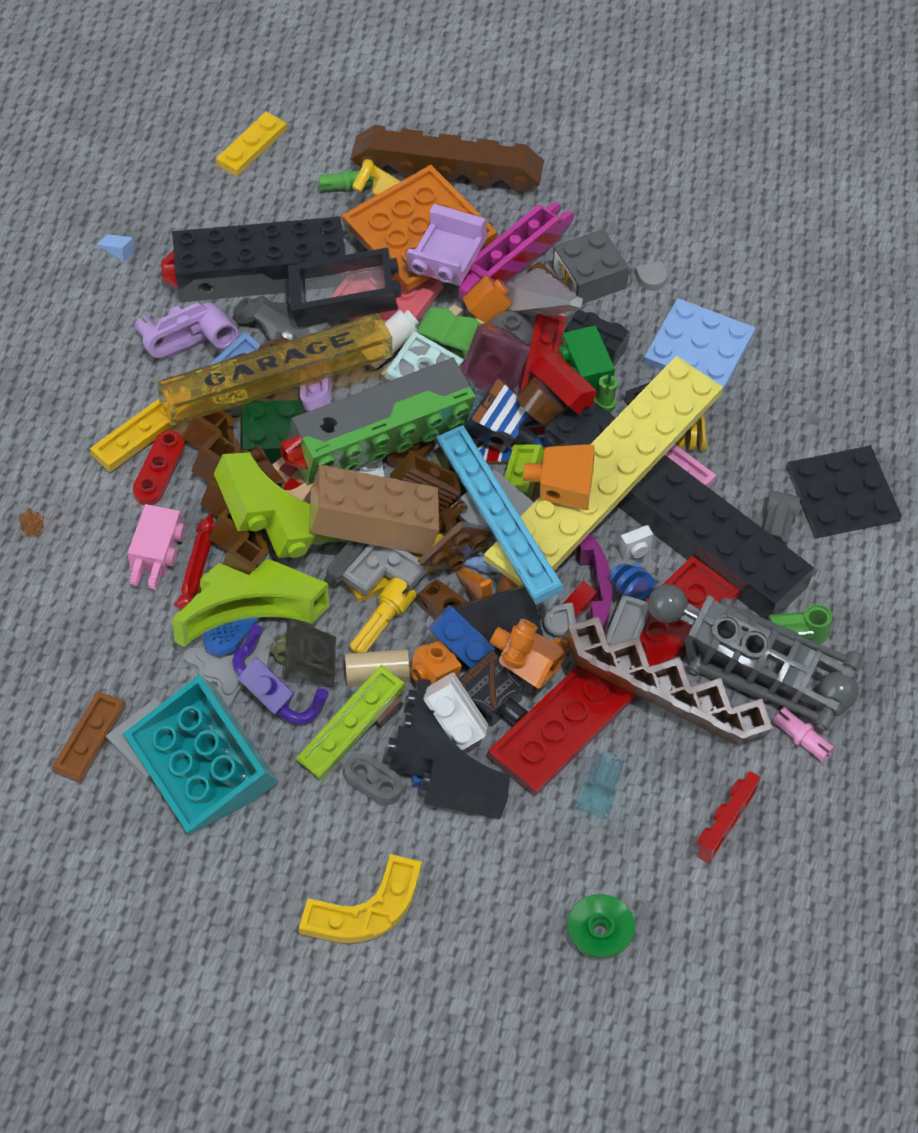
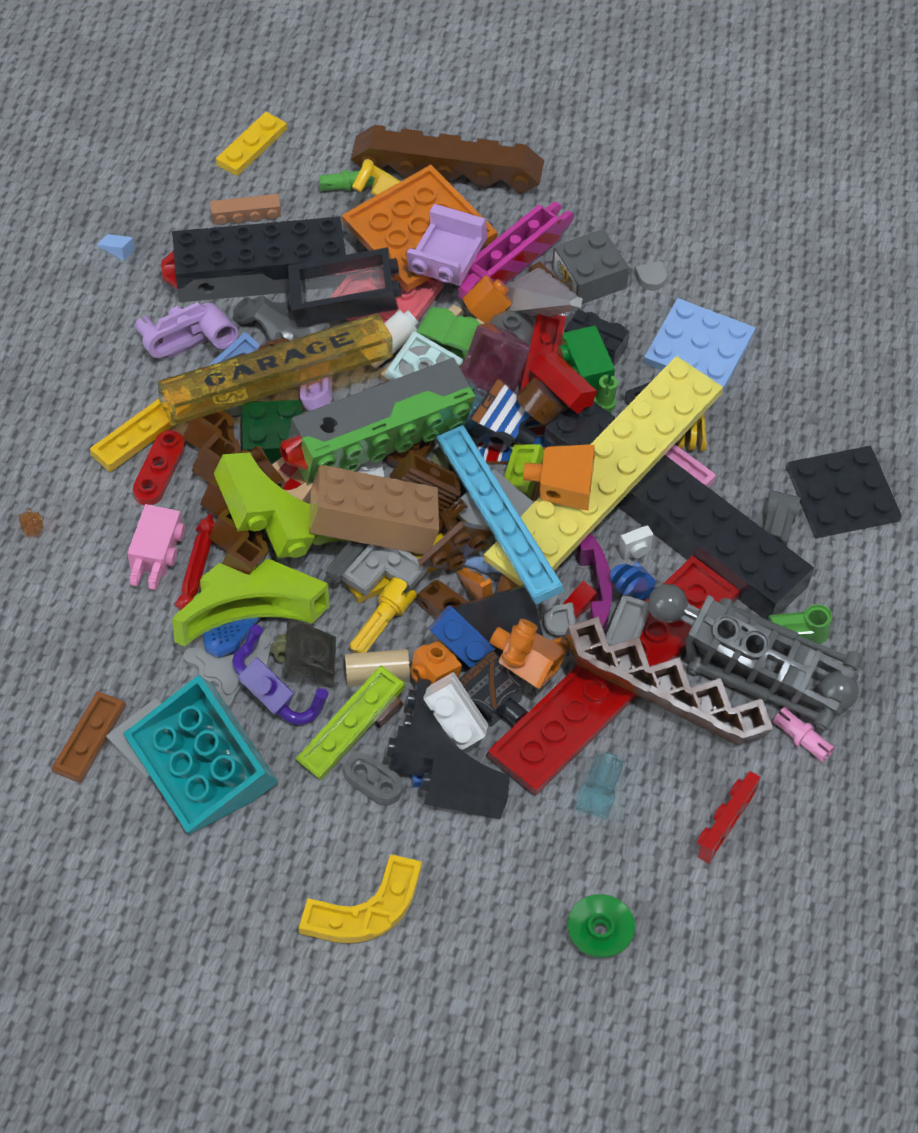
(245, 209): none -> nougat piece

